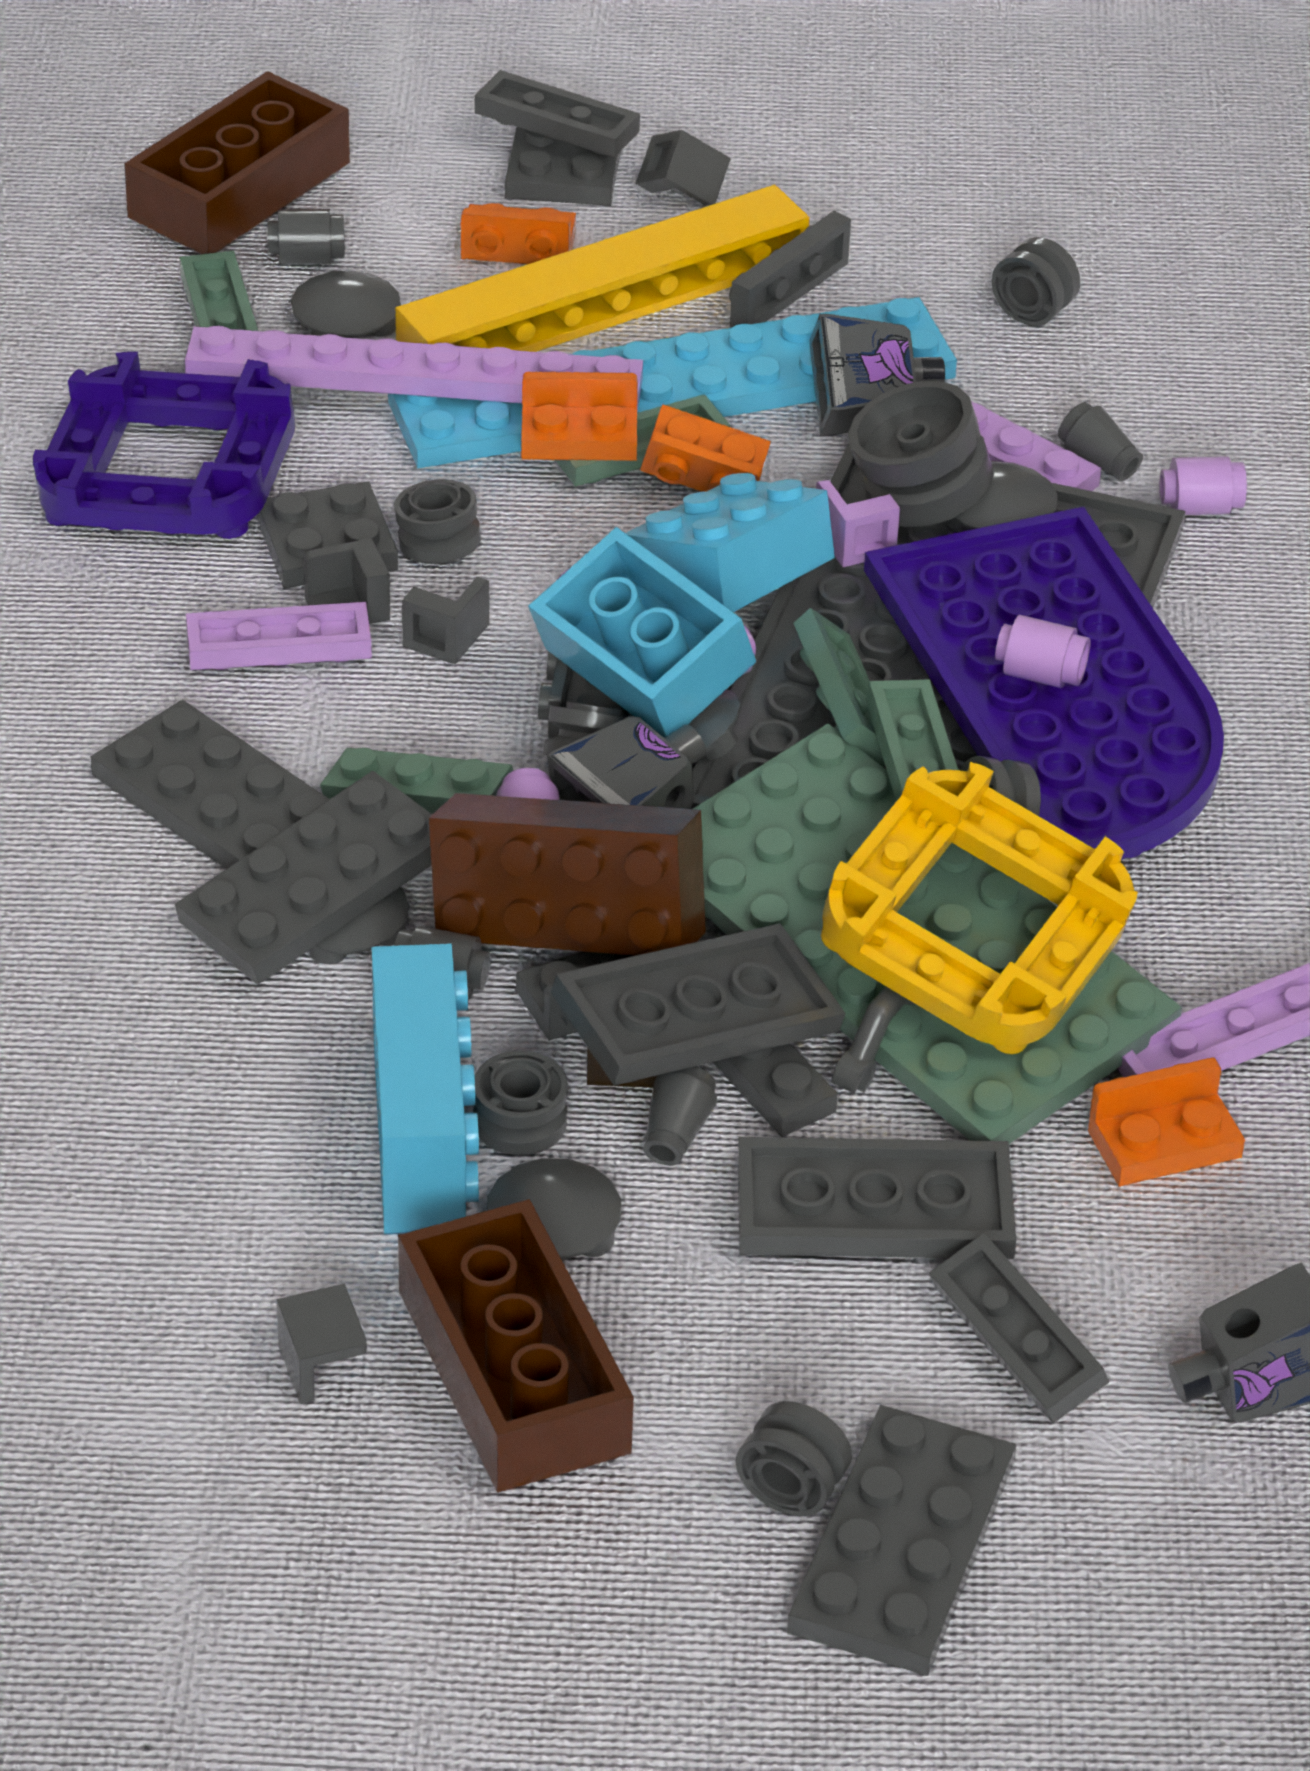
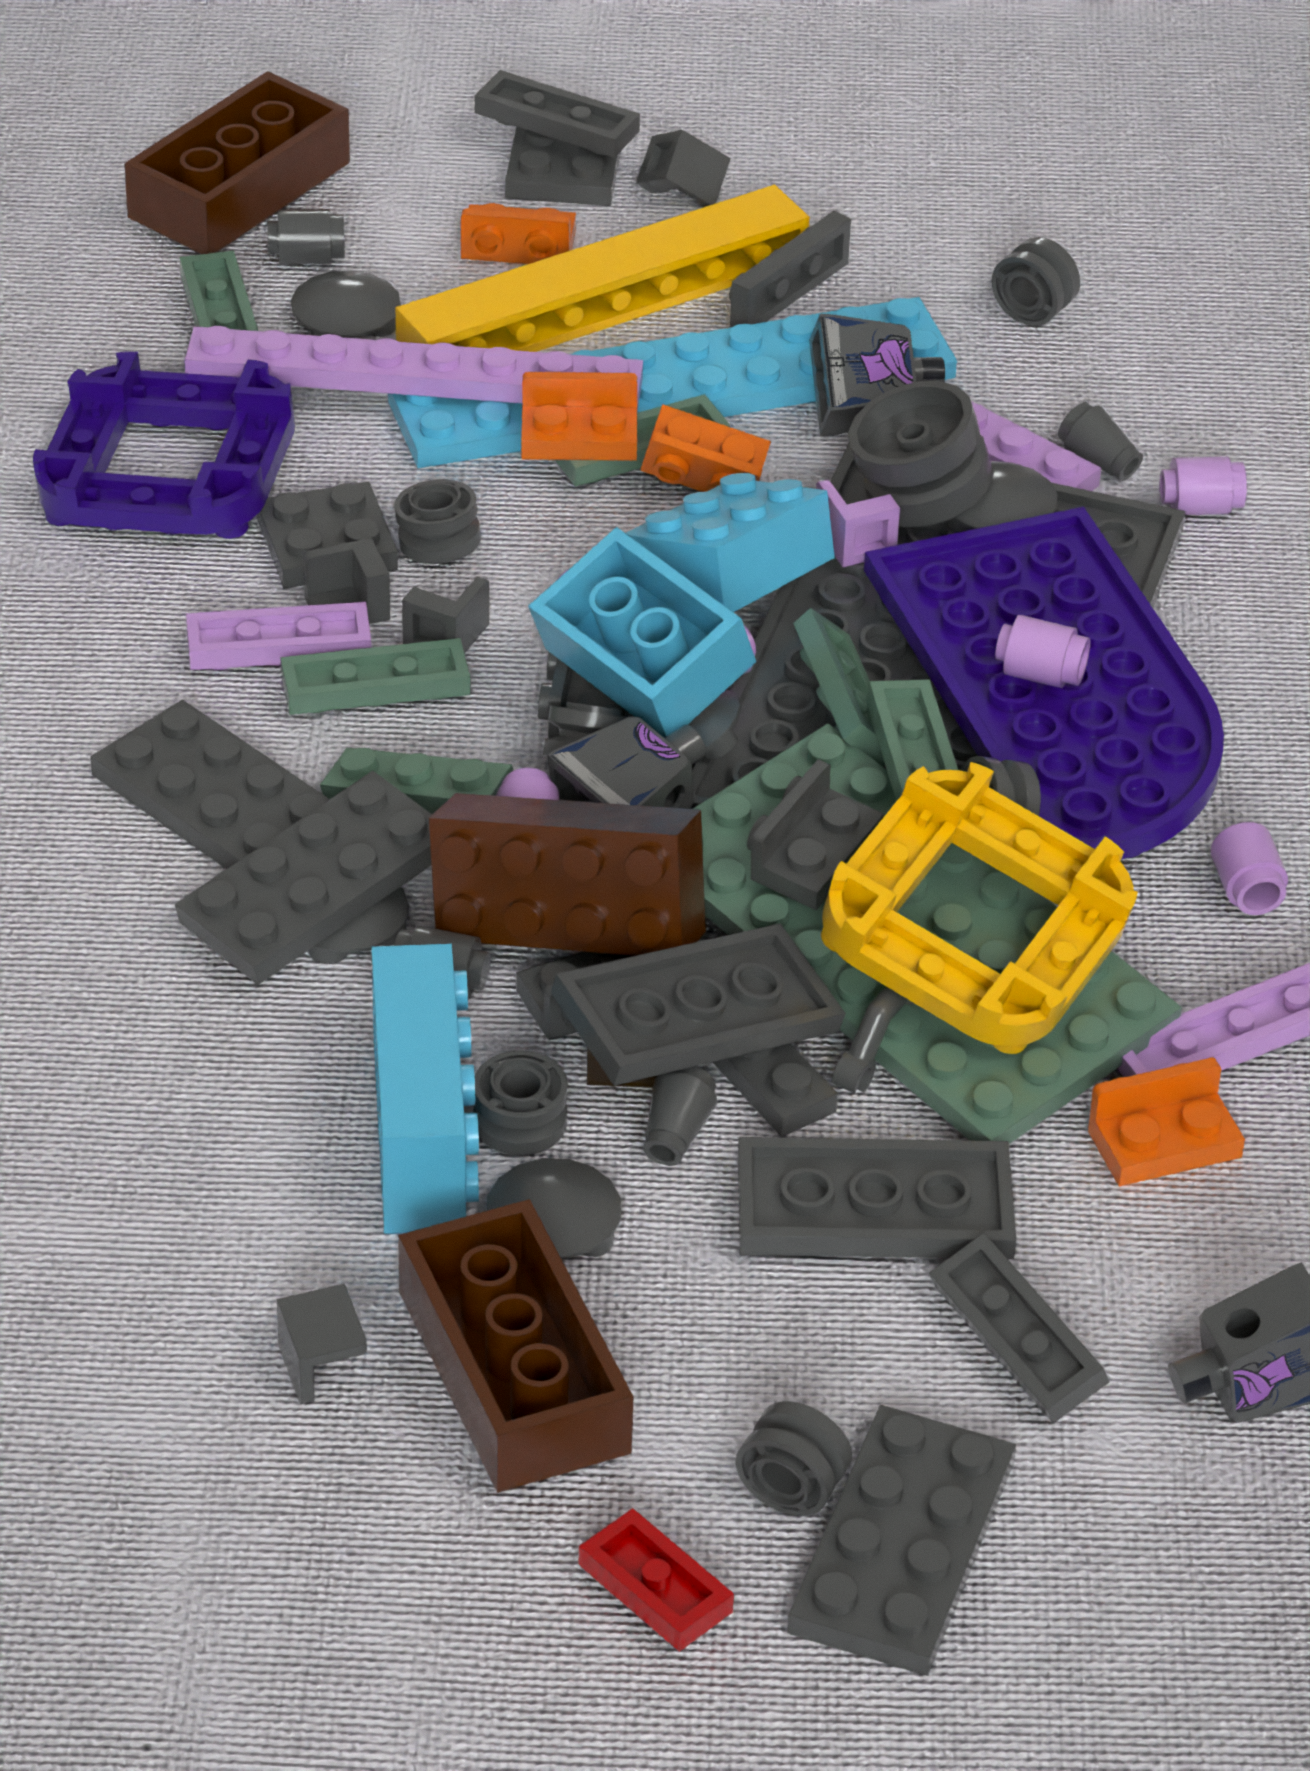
(375, 676): none -> sand green plate
(656, 1579): none -> red plate
(808, 837): none -> dark grey bracket
(1250, 868): none -> lavender brick

